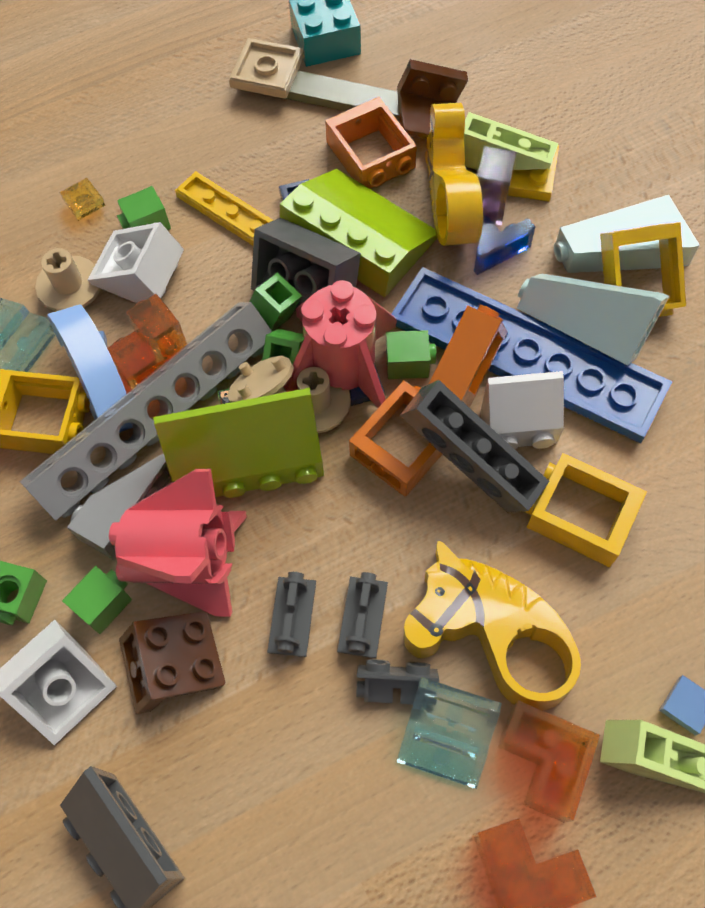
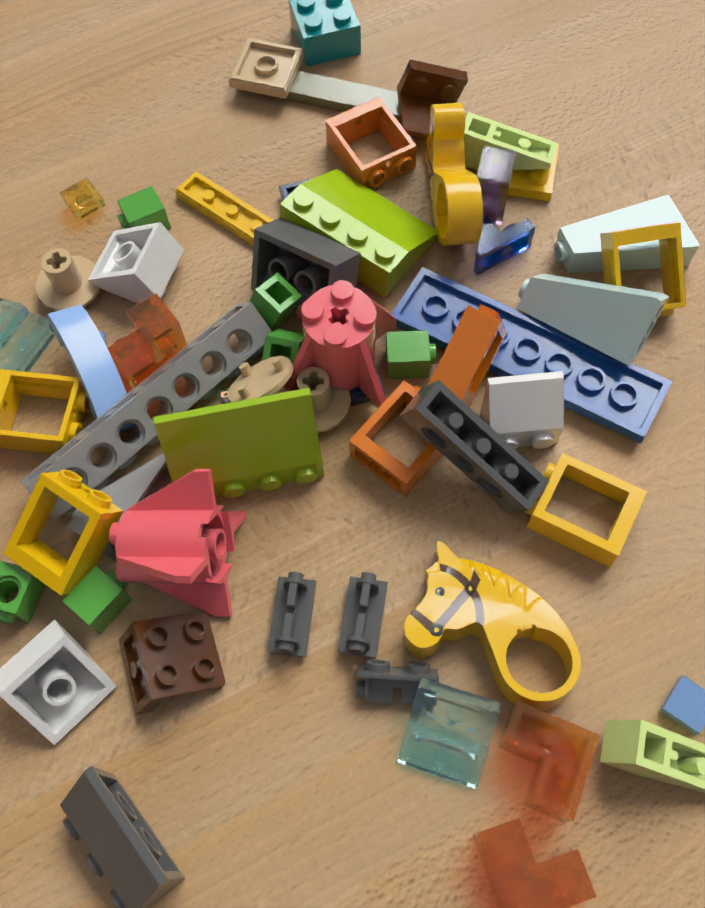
(43, 561): none -> yellow window

